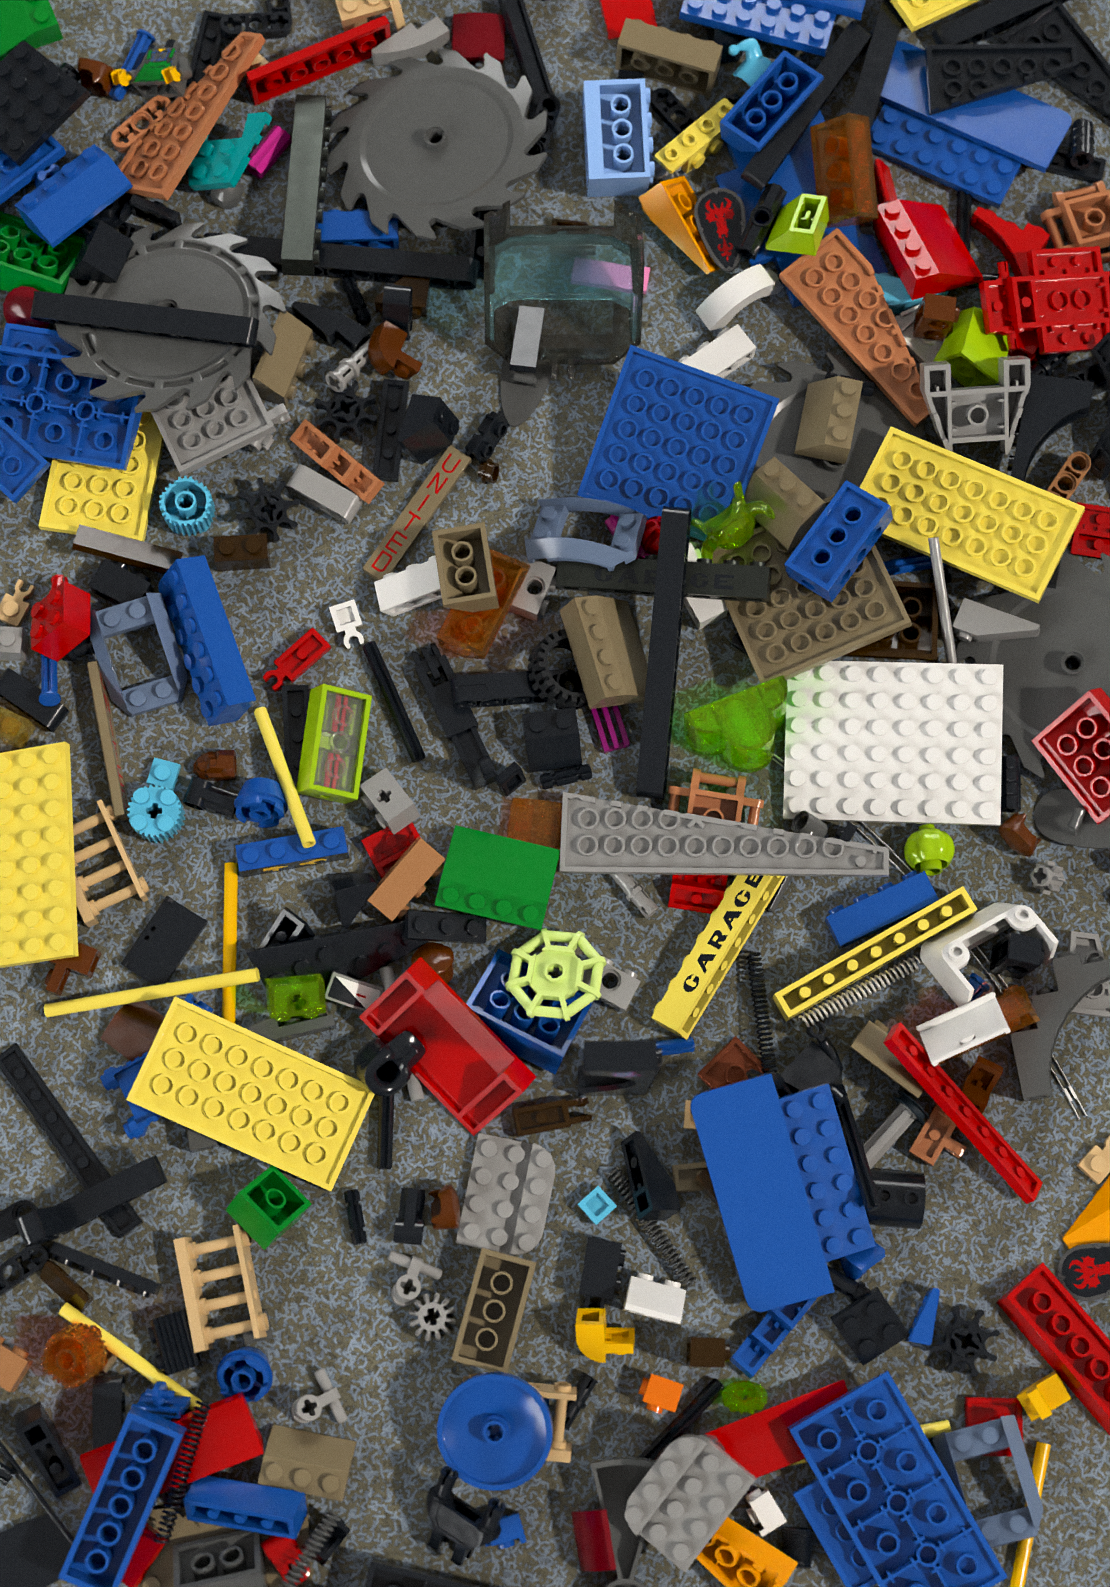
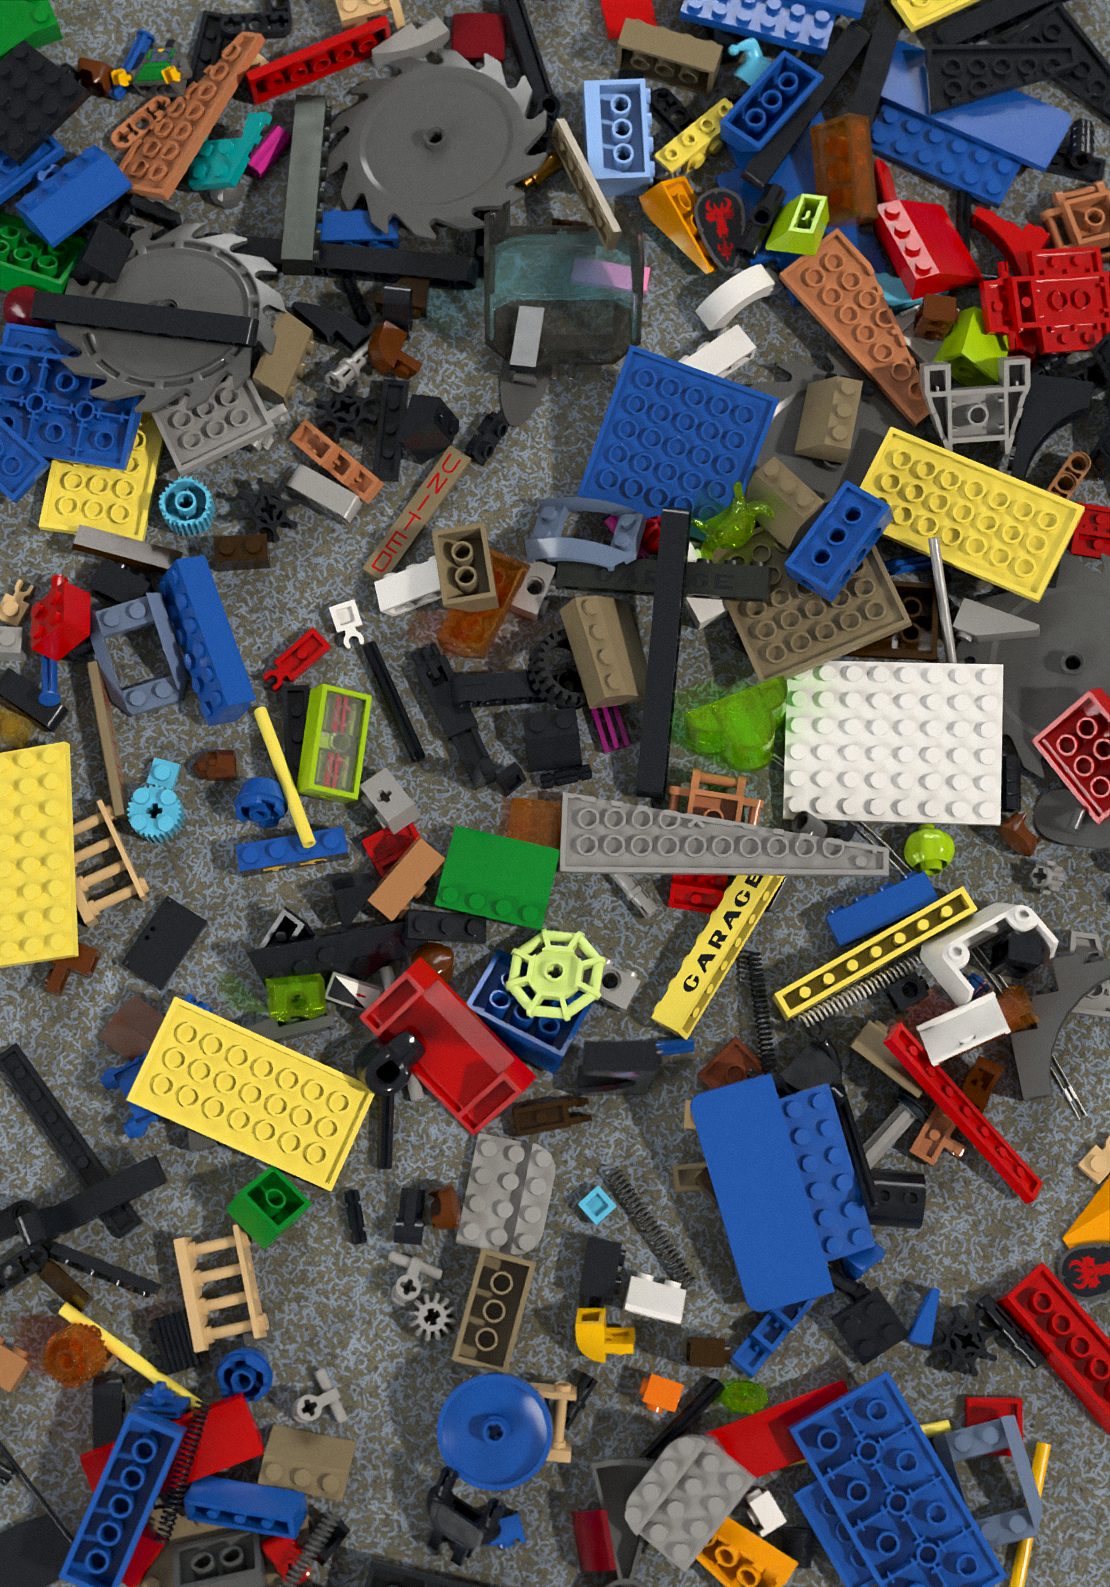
(46, 1449): black slope -> none
(152, 992): light yellow piece -> none
(206, 796): black piece -> none
(230, 938): yellow piece -> none
(488, 471): dark brown plate -> none
(549, 167): none -> pearl gold cylinder
(585, 184): none -> dark tan tile
(650, 1183): black slope -> none
(896, 996): none -> black brick
(1018, 1340): none -> black pin
(1043, 1396): yellow brick -> none

